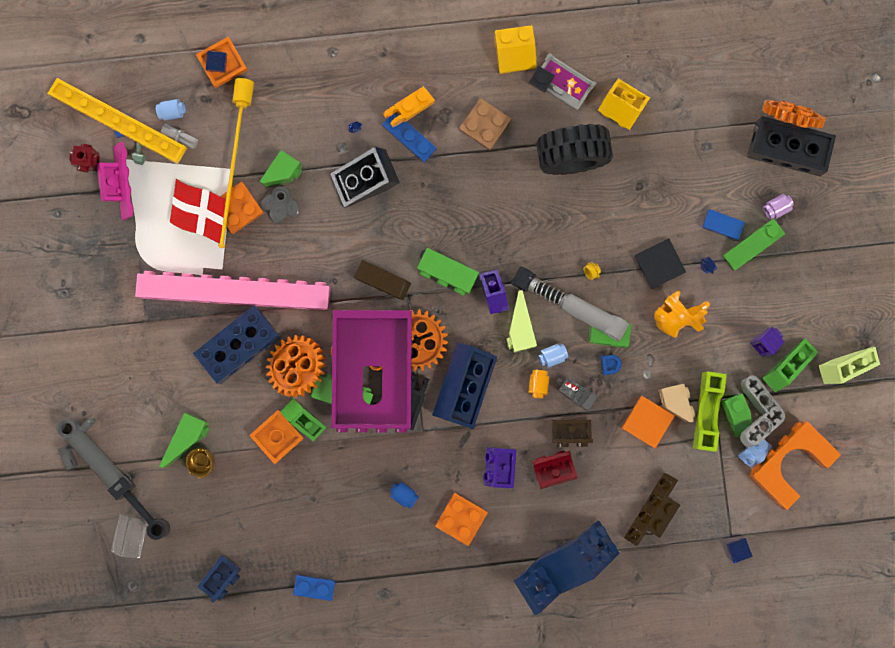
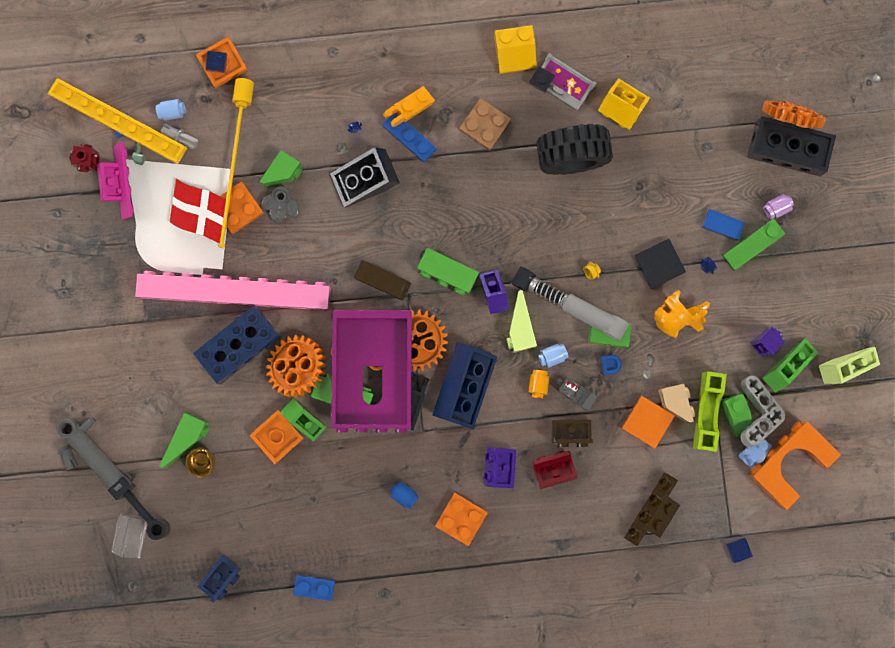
(566, 567): dark blue bracket -> none

